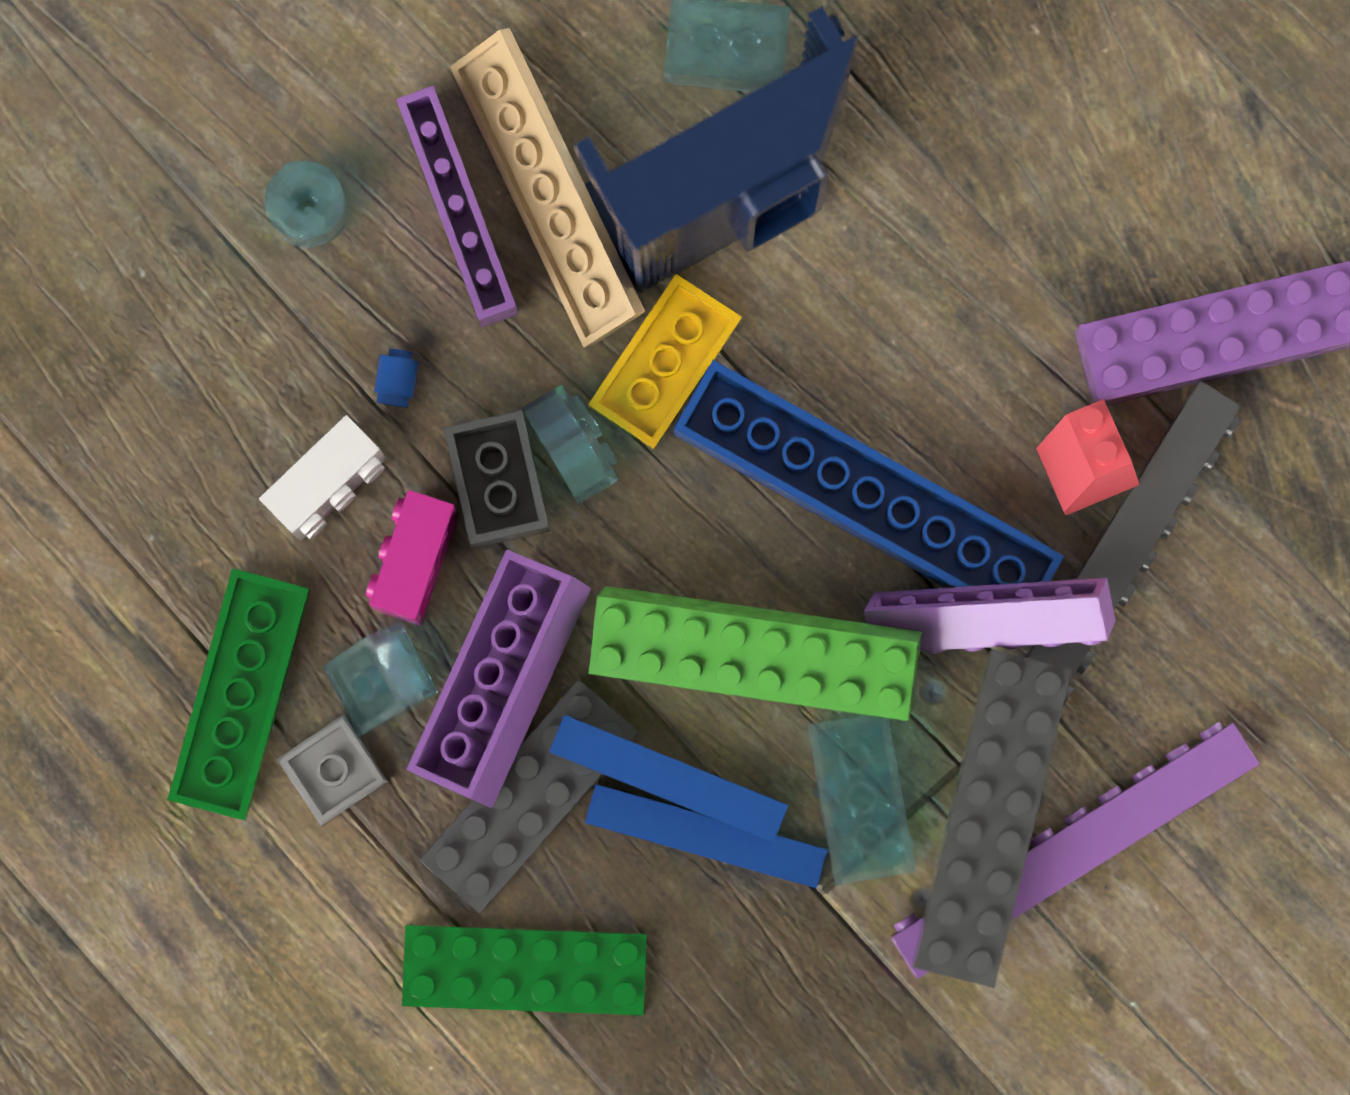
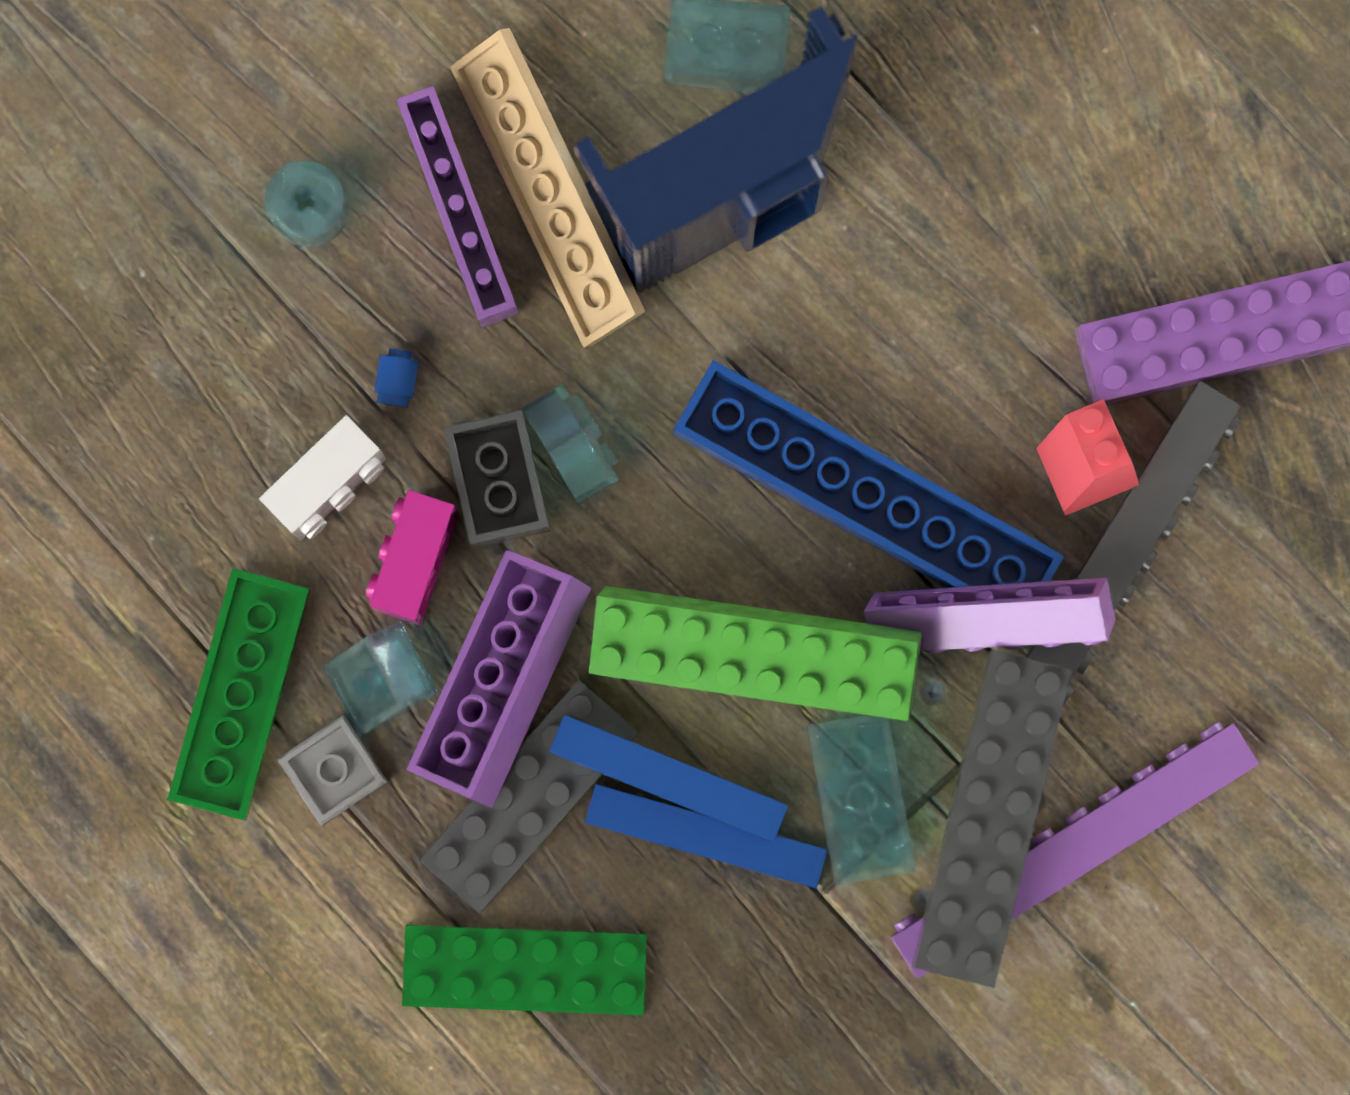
(664, 361): yellow plate -> none

